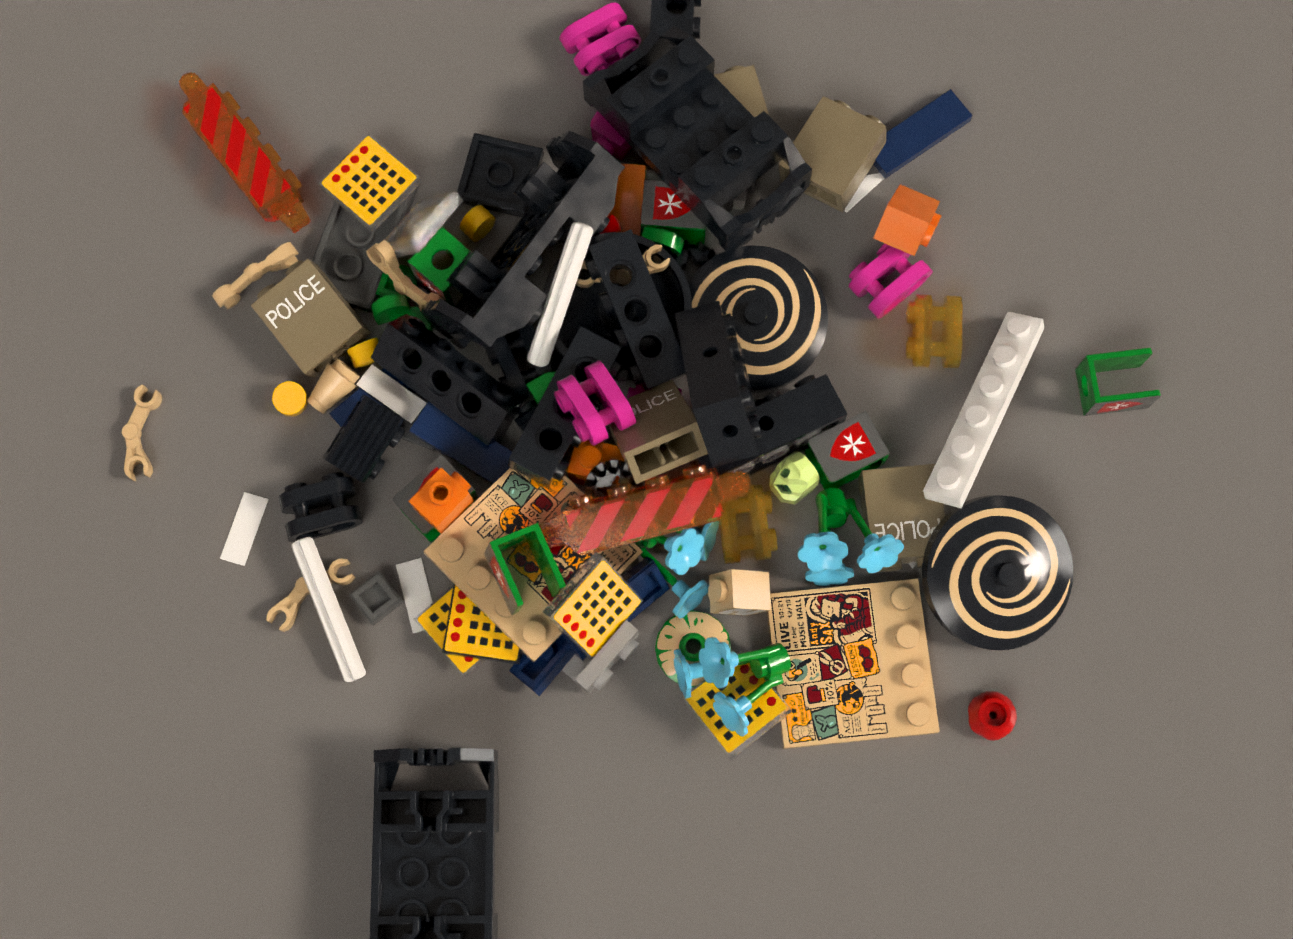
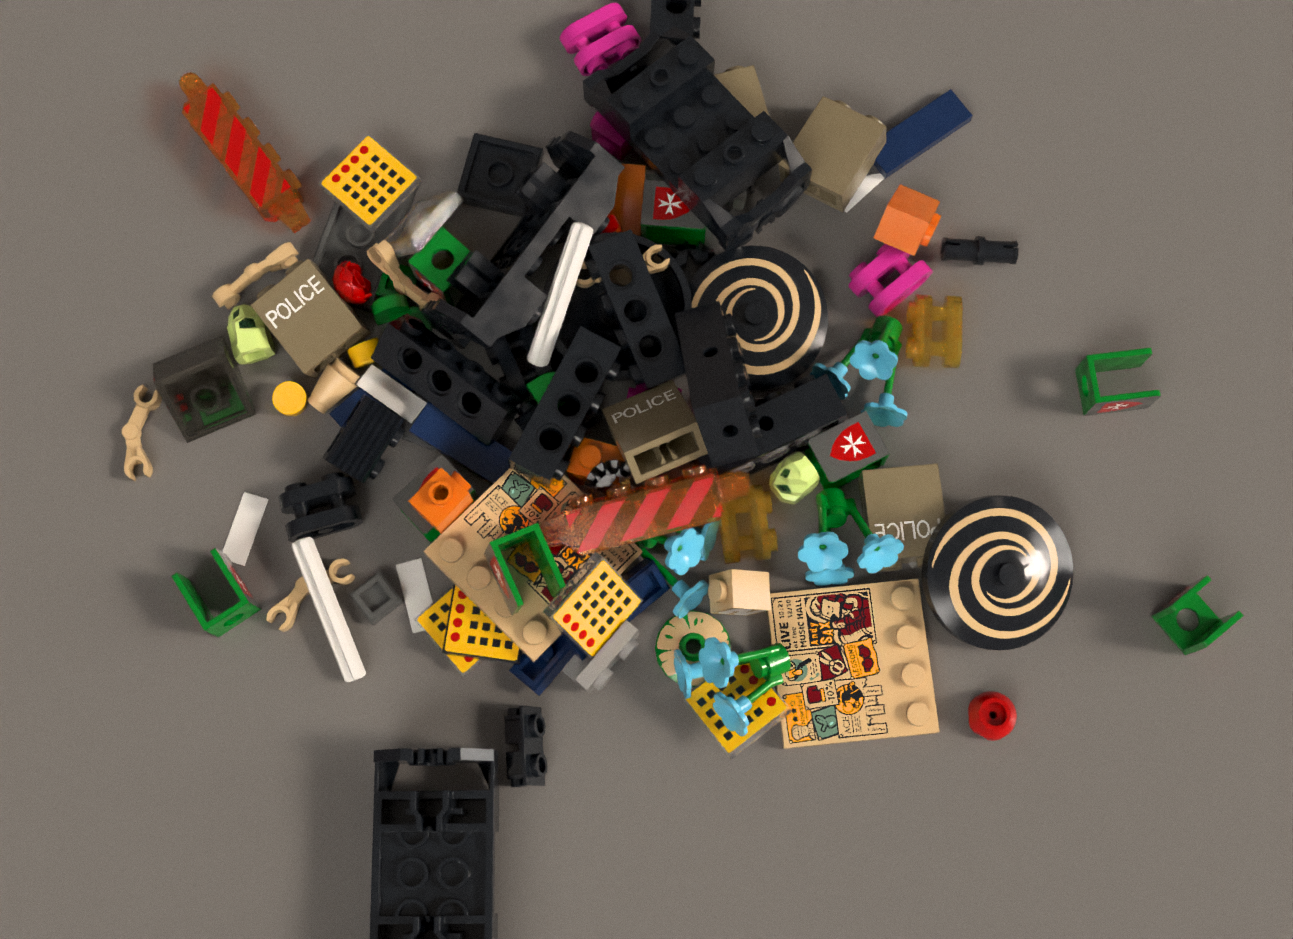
(203, 389): none -> clear smoke slope
(240, 611): none -> green piece
(249, 336): none -> yellowish green rock
(351, 284): none -> red plate
(477, 223): yellow piece -> none
(526, 728): none -> black hinge
(588, 422): dark pink brick -> none
(670, 241): green tile -> none
(874, 357): none -> medium azure plant
(979, 250): none -> black pin
(983, 410): white plate -> none
(1208, 626): none -> green piece

